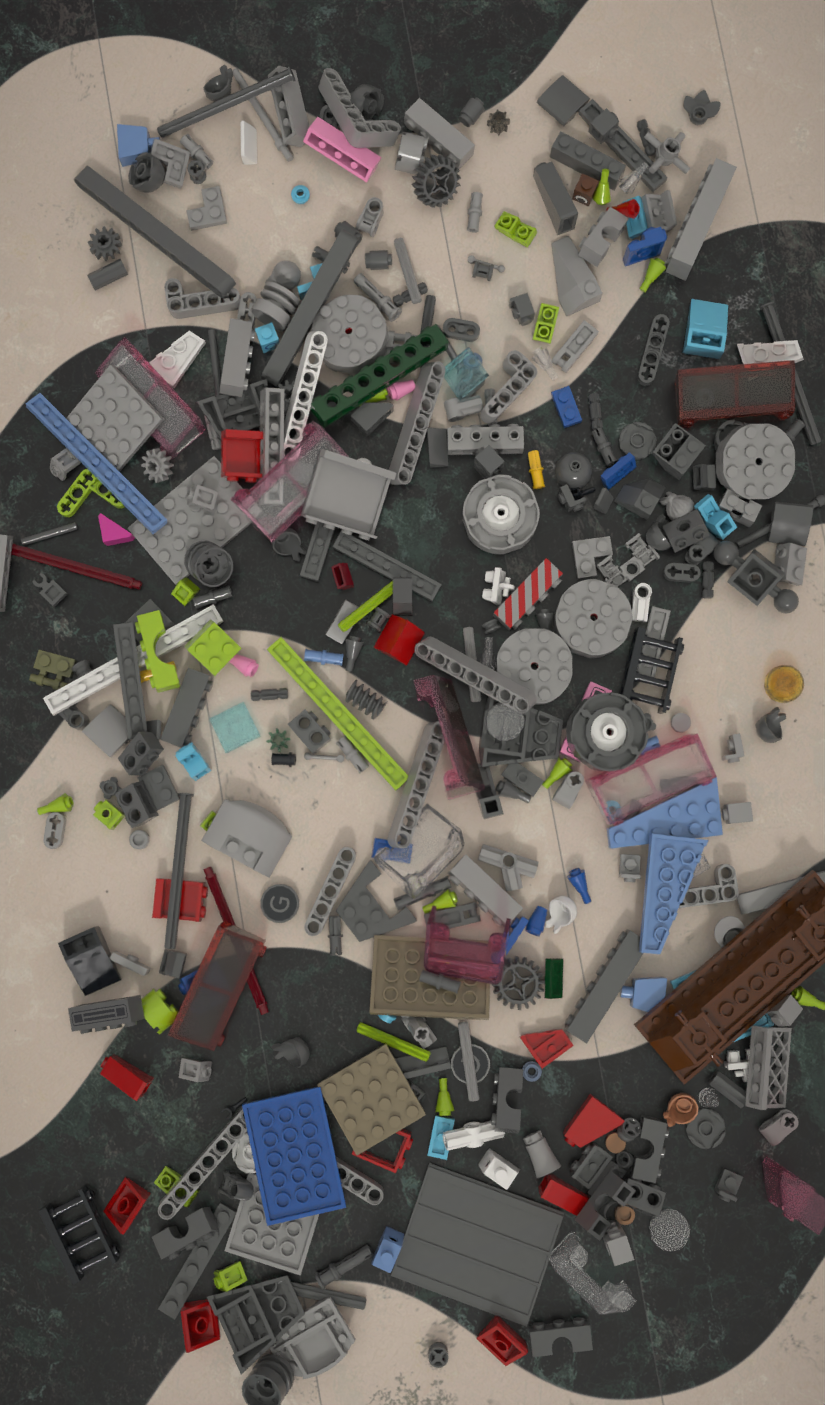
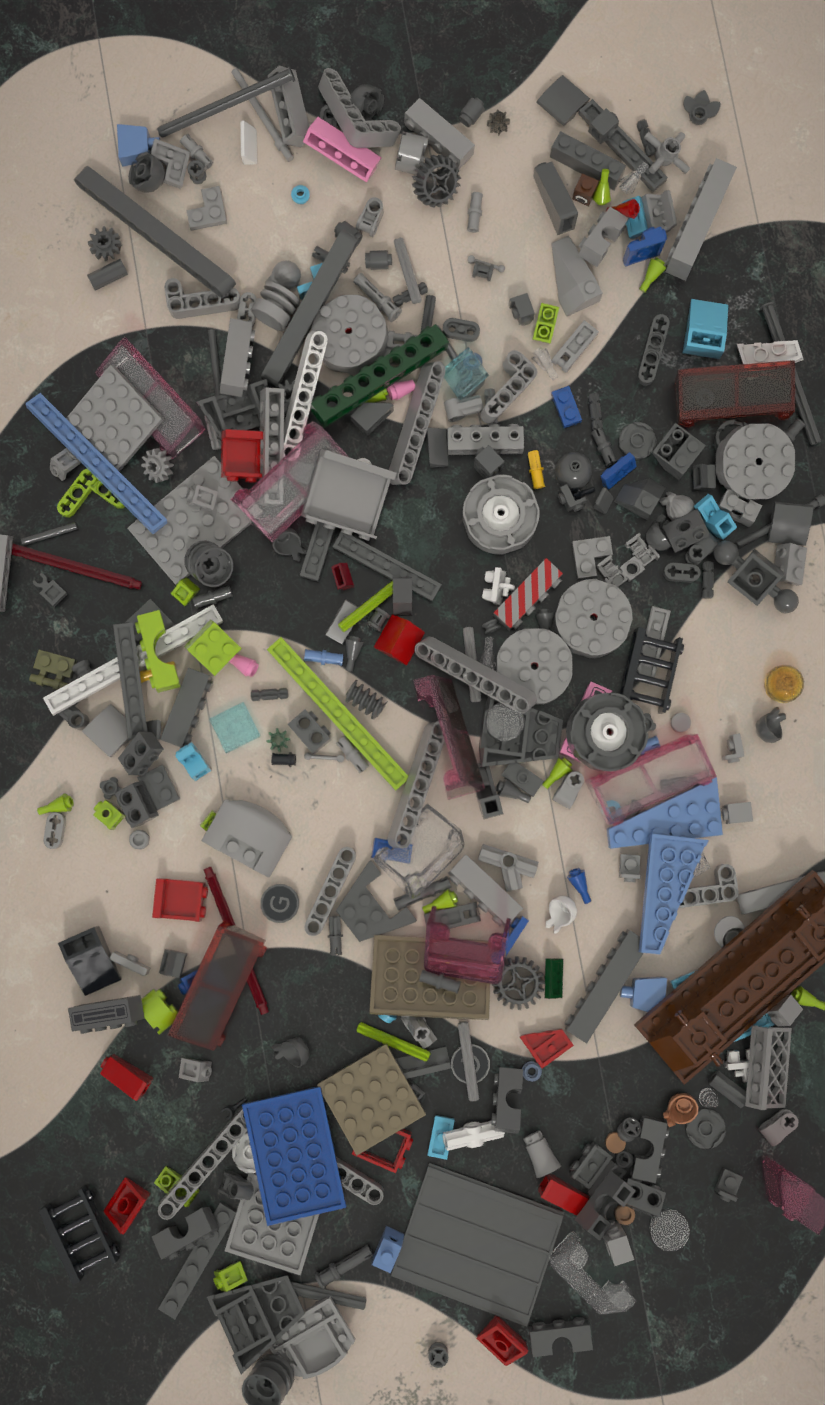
(112, 532): dark pink slope -> none
(178, 358): white wing -> none
(178, 870): dark grey axle -> none
(199, 1325): red slope -> none
(220, 85): dark grey piece -> none
(267, 337): medium azure brick -> none
(444, 1103): lime cone -> none
(498, 1168): white torso -> none
(515, 229): lime slope -> none
(537, 921): blue cone -> none
(591, 1122): red slope -> none
(640, 605): white piece -> none

